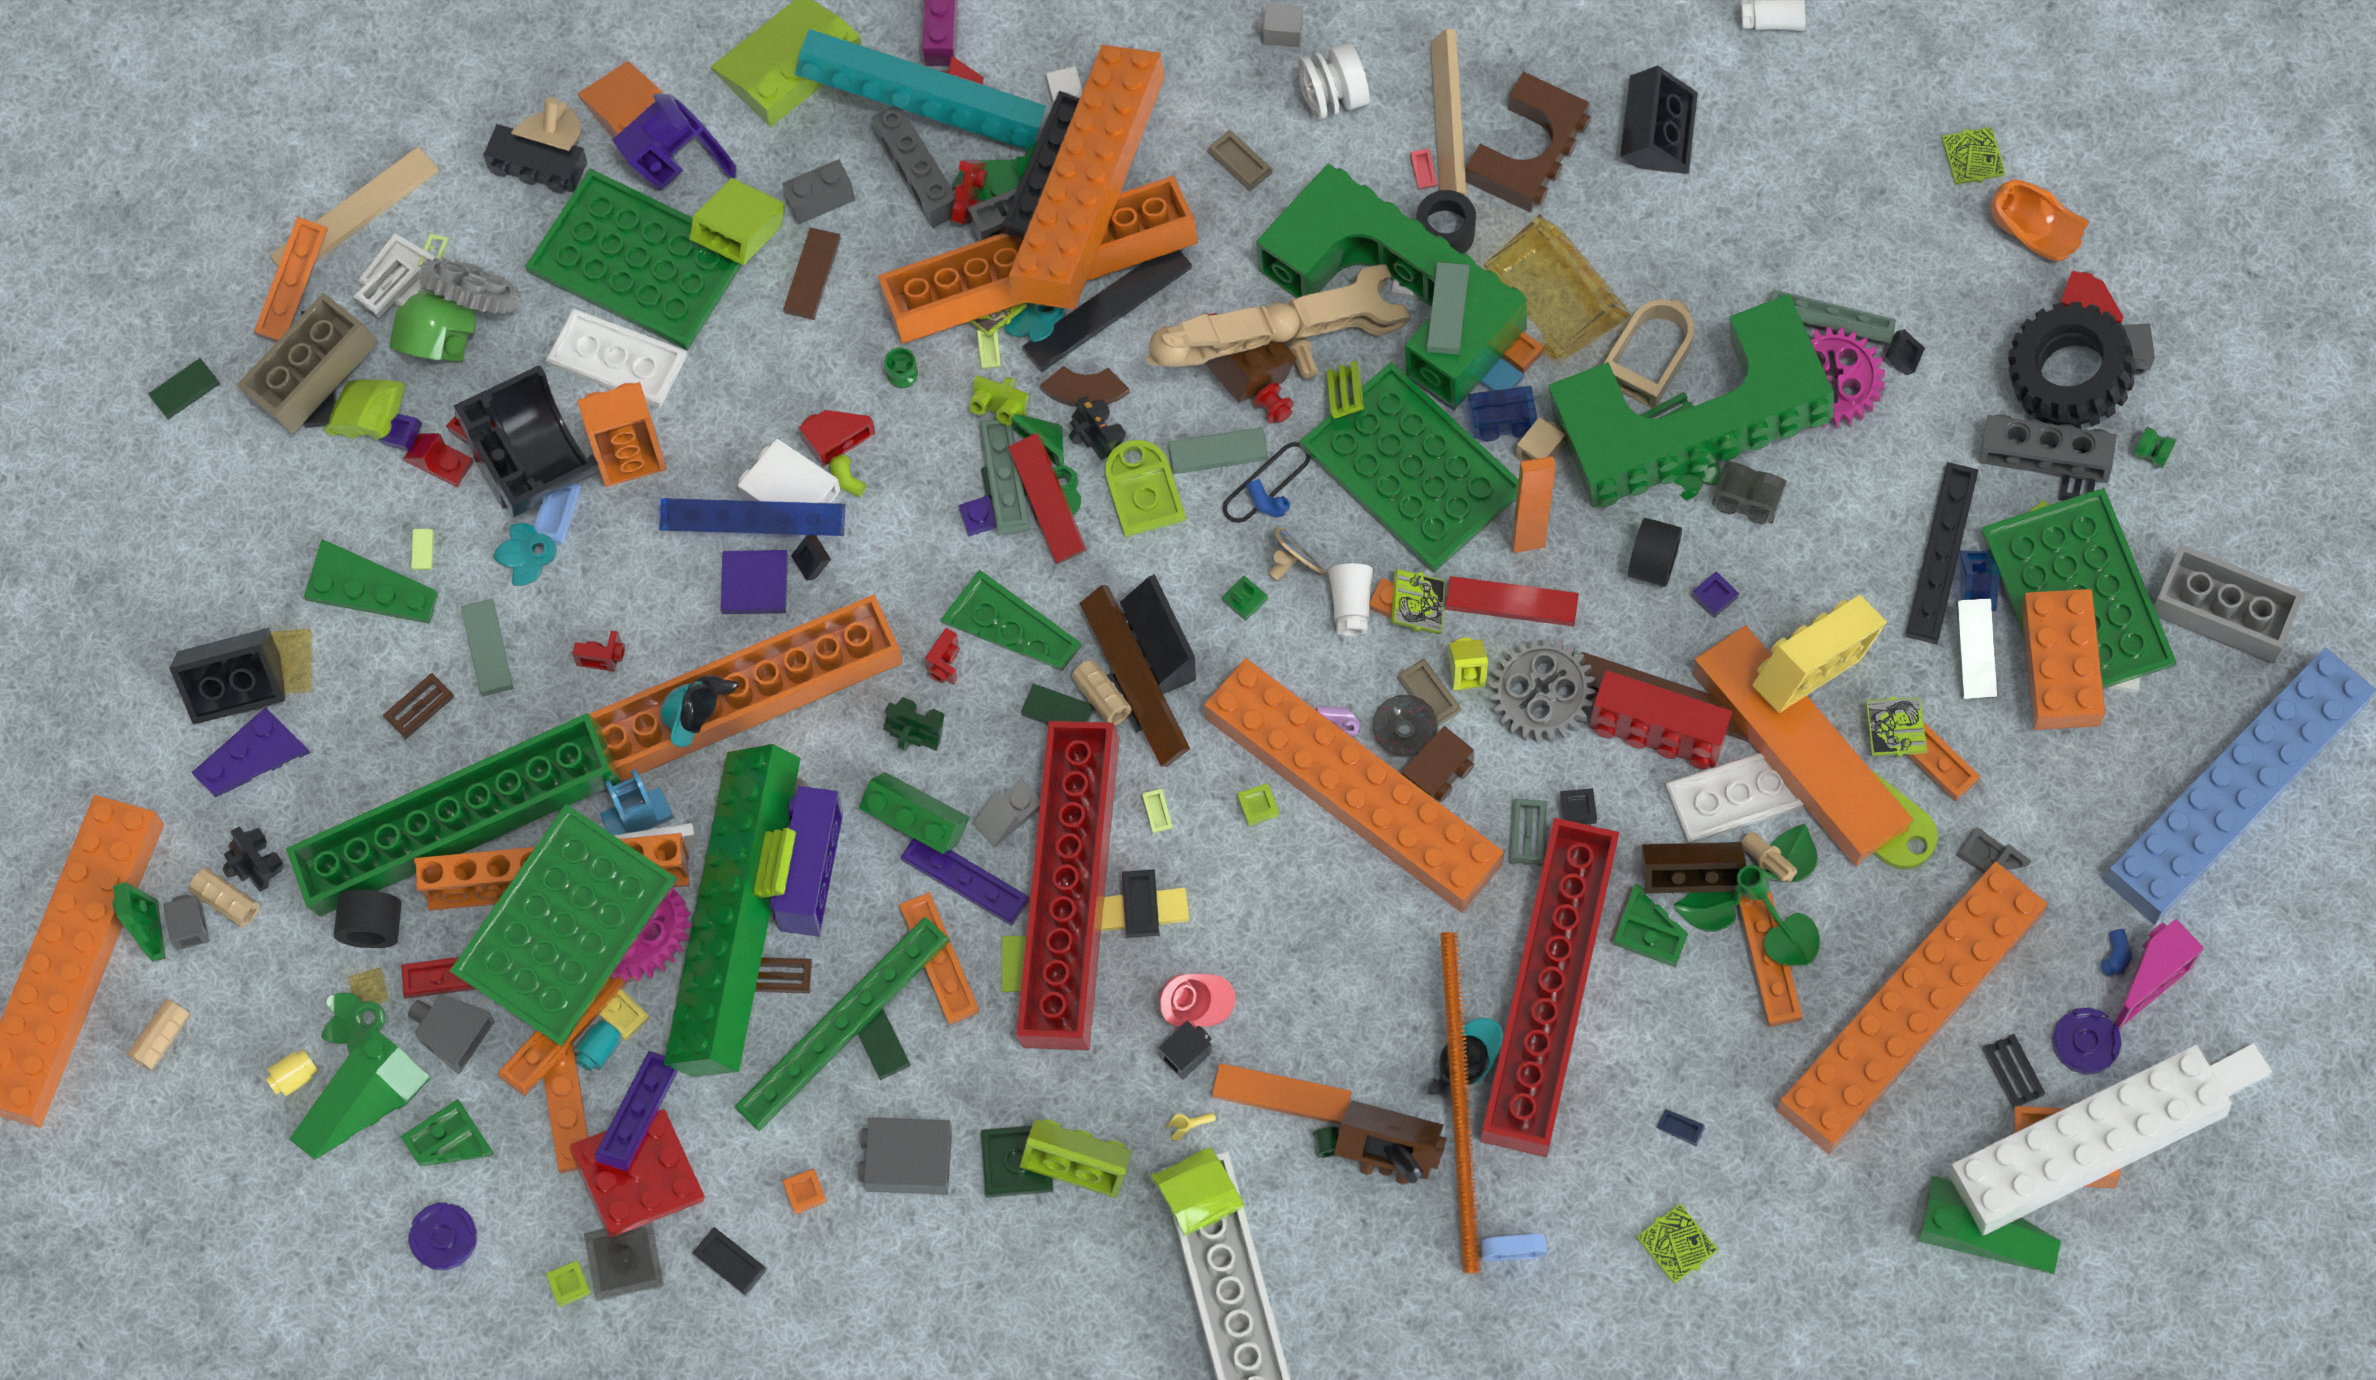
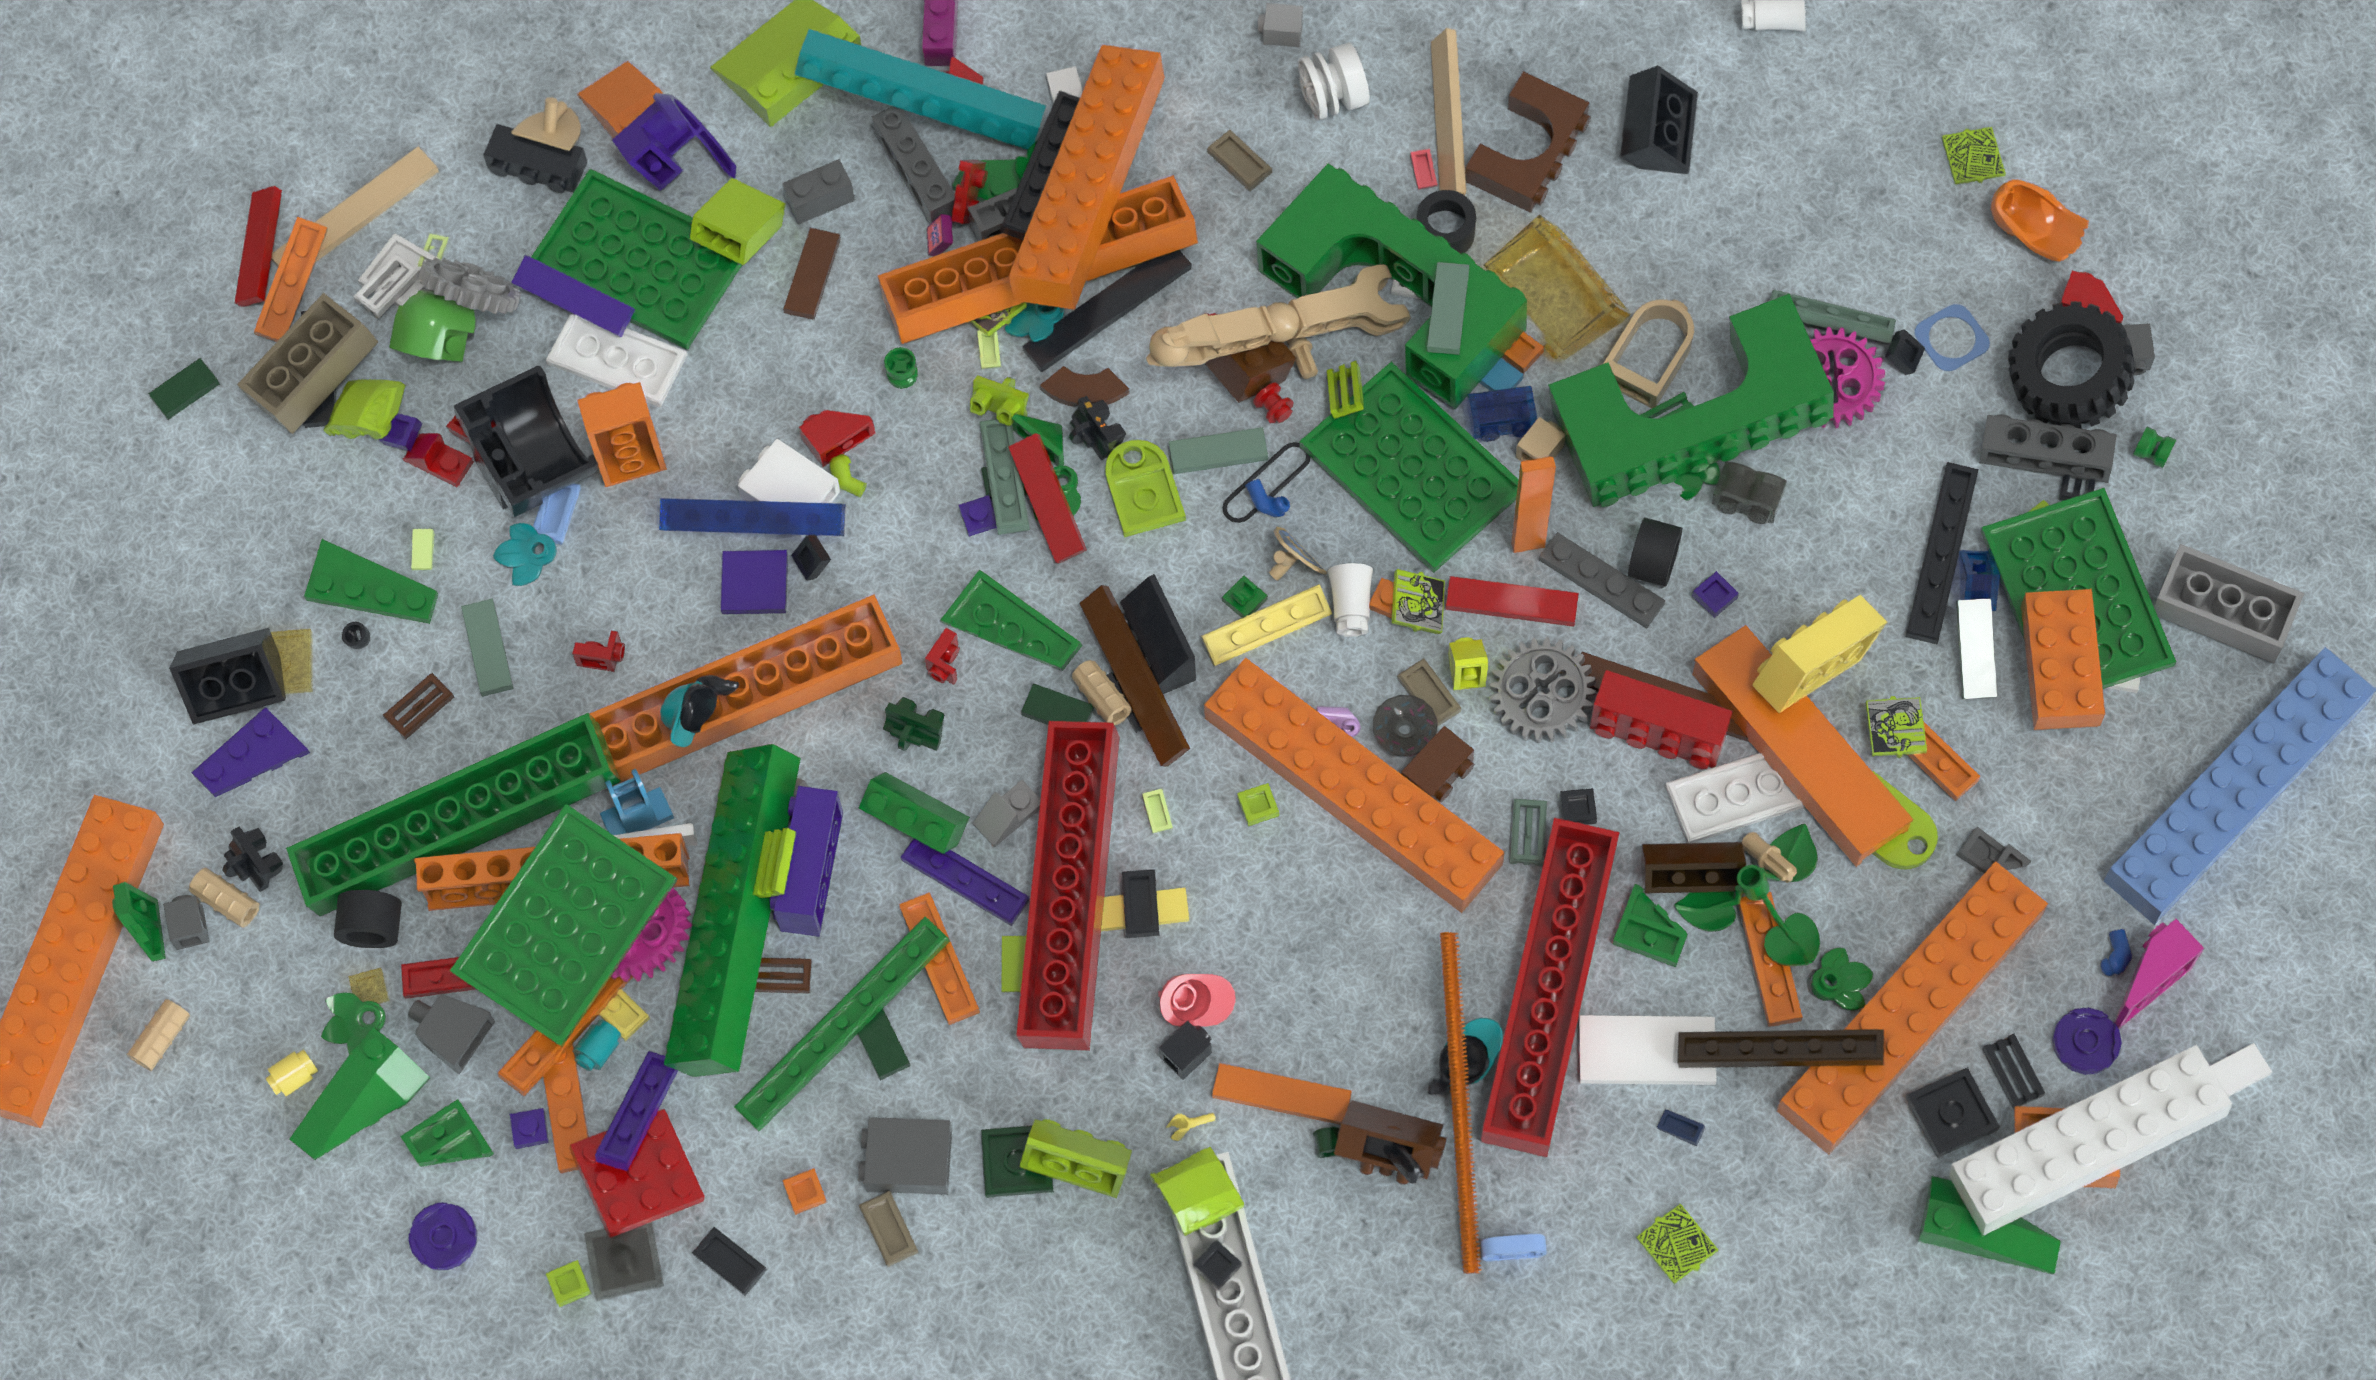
(258, 246): none -> red tile
(350, 637): none -> black hinge
(529, 1128): none -> dark purple plate
(573, 296): none -> dark purple tile
(888, 1228): none -> dark tan tile
(939, 235): none -> magenta tile
(1217, 1265): none -> black plate
(1266, 625): none -> light yellow tile
(1602, 580): none -> dark grey plate
(1638, 1050): none -> white tile
(1781, 1048): none -> dark brown tile
(1846, 977): none -> green plate
(1949, 364): none -> medium blue piece
(1952, 1112): none -> black plate

